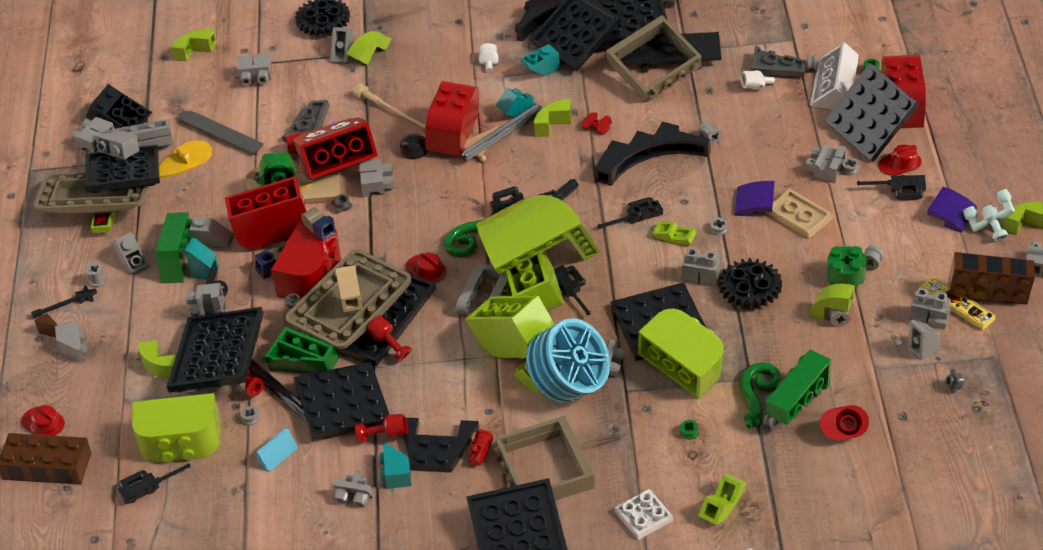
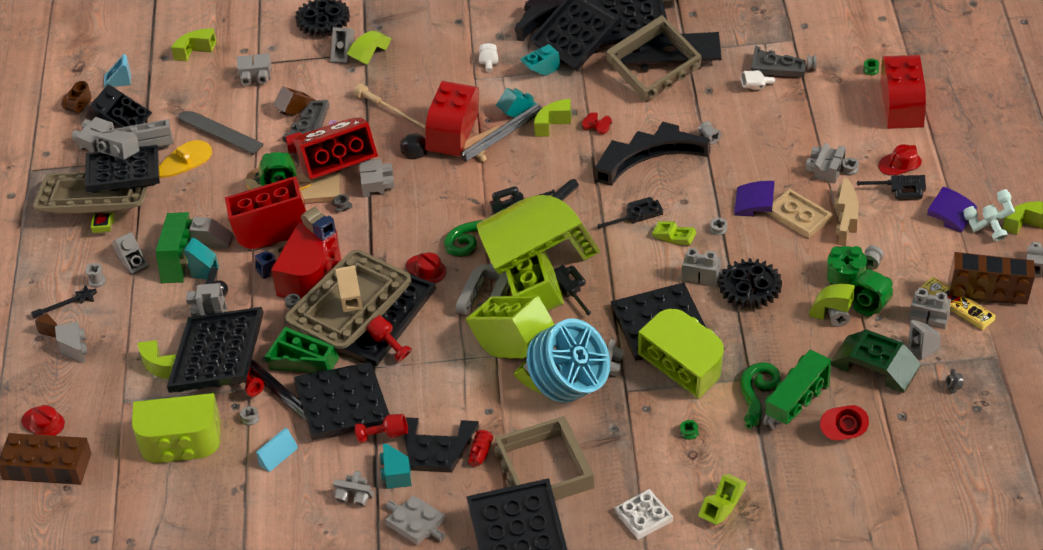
(77, 97): none -> reddish brown piece
(119, 73): none -> medium azure slope
(147, 485): black piece -> none
(291, 101): none -> reddish brown slope
(415, 520): none -> light grey plate
(834, 76): white slope -> none
(847, 211): none -> tan slope
(871, 112): black plate -> none
(871, 292): none -> green brick
(879, 355): none -> dark green slope

